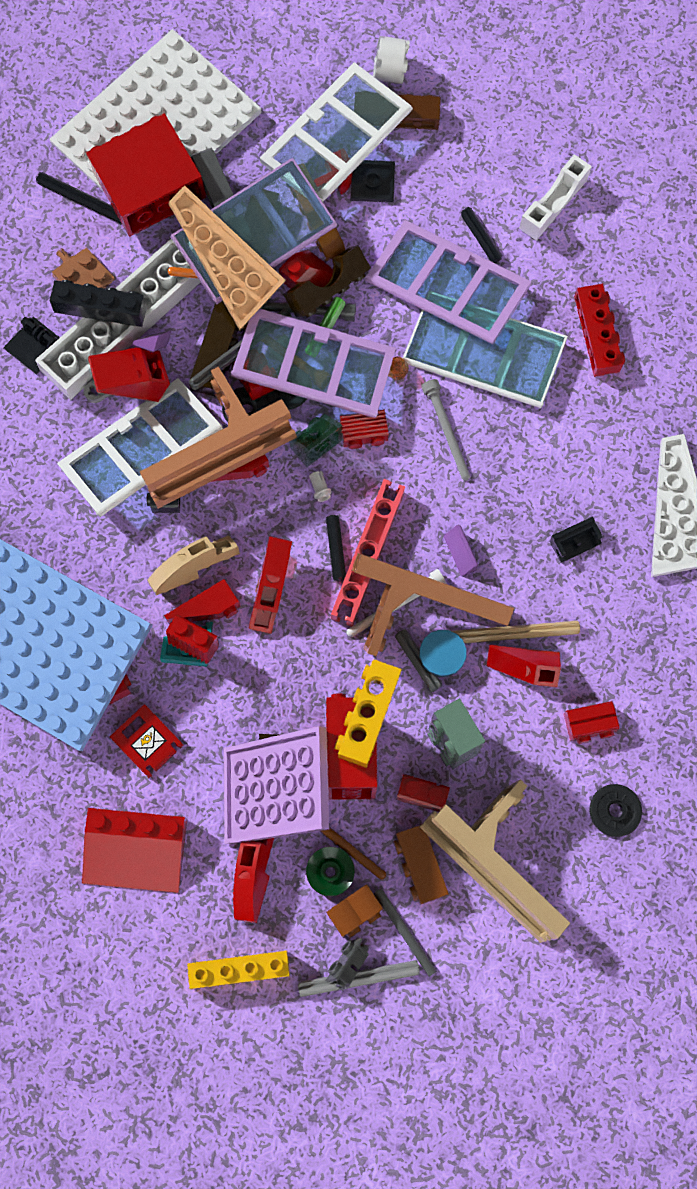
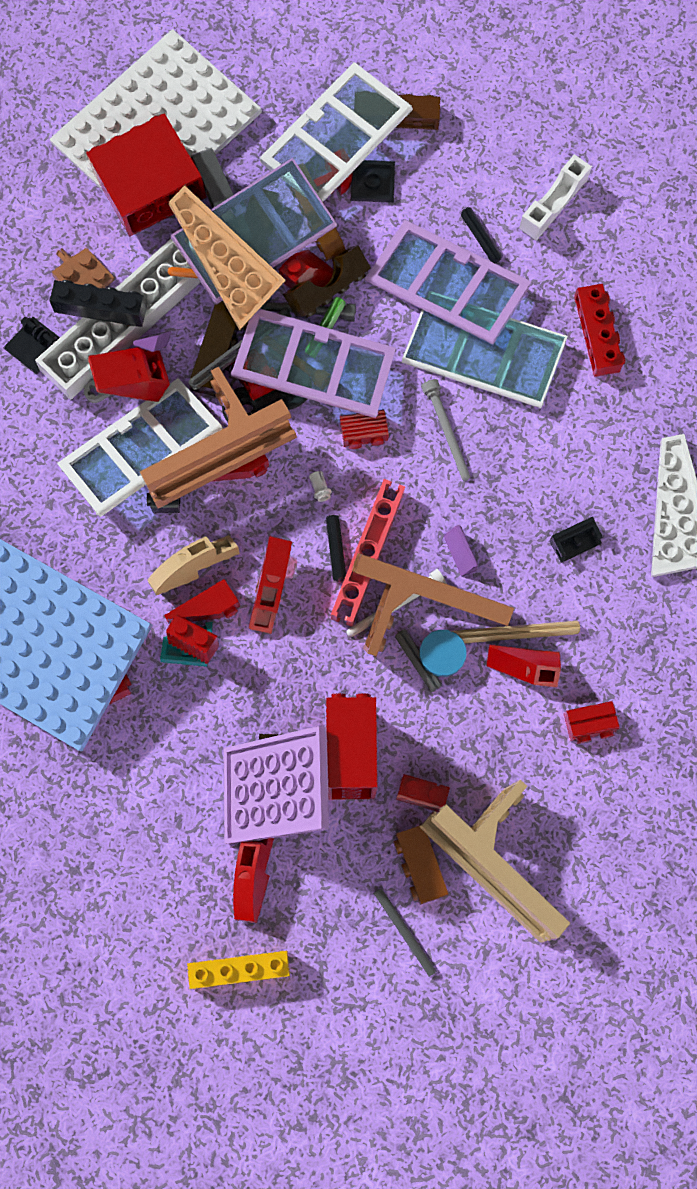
(77, 196): black axle -> none
(133, 850): red slope -> none
(149, 743): container -> none
(316, 439): slope -> none
(326, 858): dark green dish -> none
(352, 954): dark grey hinge -> none
(354, 853): dark orange piece -> none
(354, 911): dark orange brick -> none
(362, 977): light grey axle -> none
(376, 673): yellow brick -> none
(391, 59): white brick -> none
(398, 369): clear orange tile -> none
(455, 734): sand green brick -> none
(601, 815): black wheel -> none

